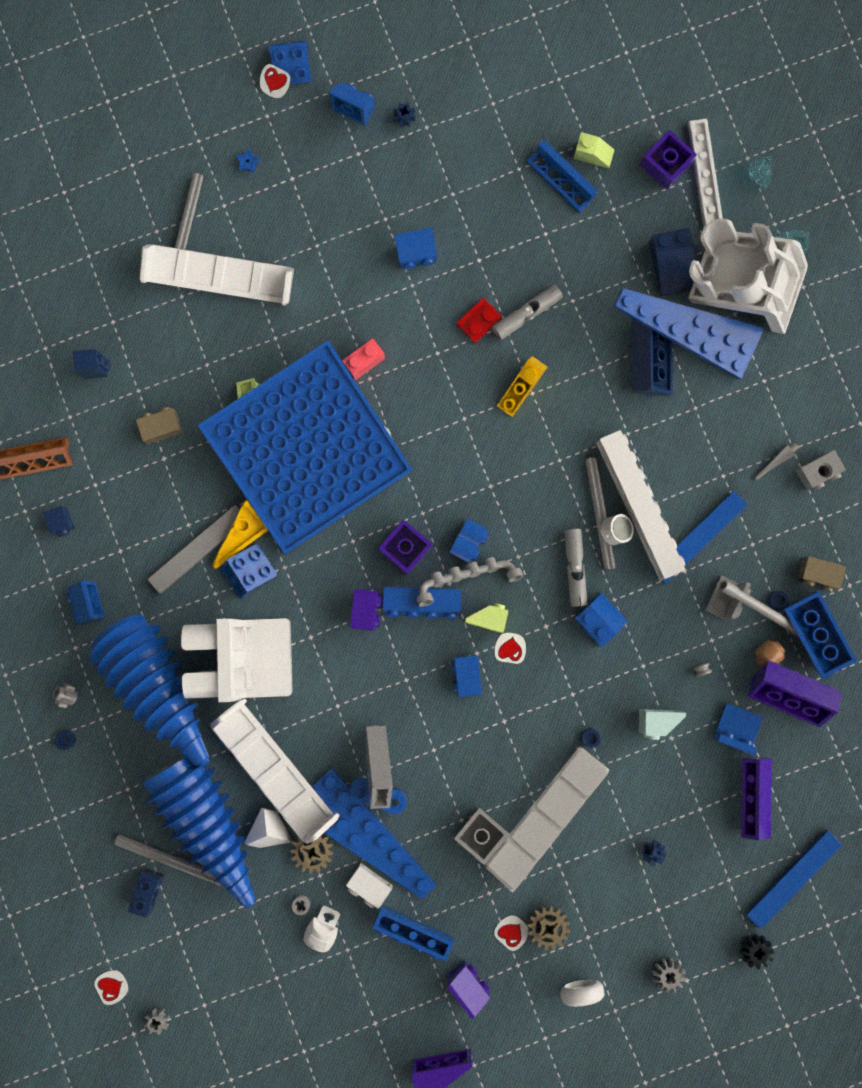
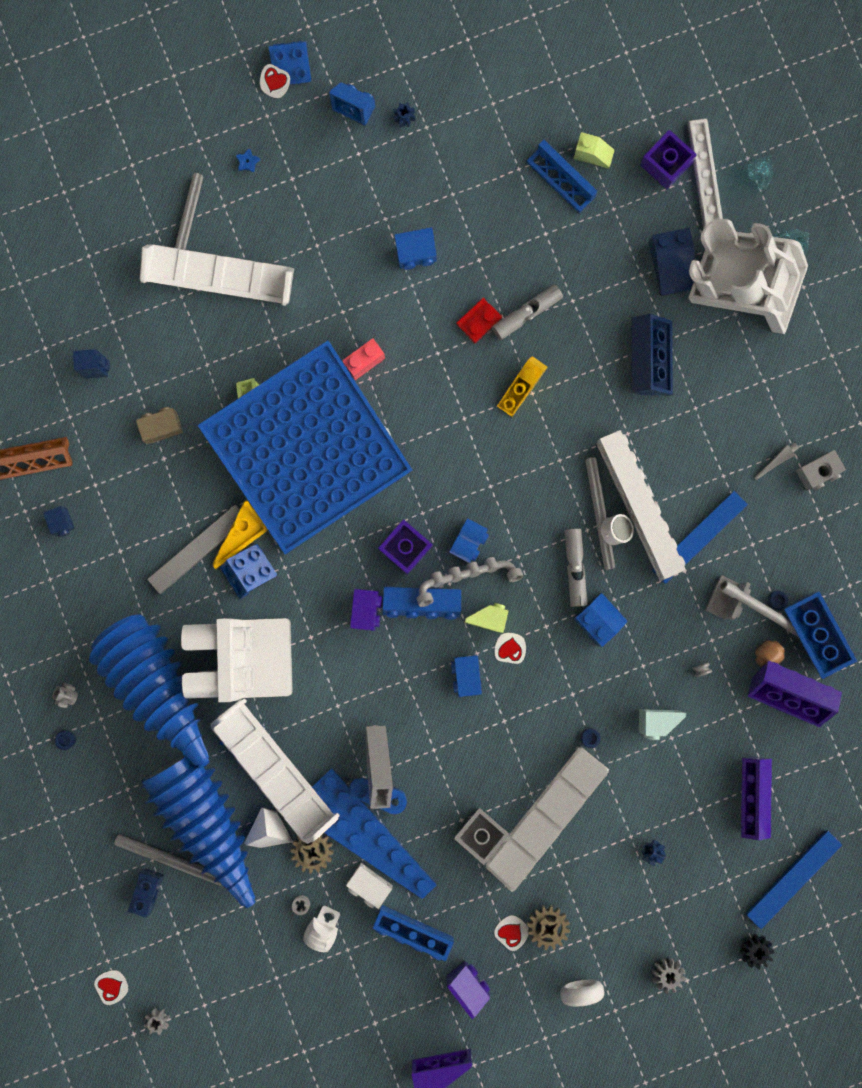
(85, 602): blue slope -> none
(712, 337): wing -> none
(738, 728): blue bracket -> none
(821, 573): dark tan brick -> none

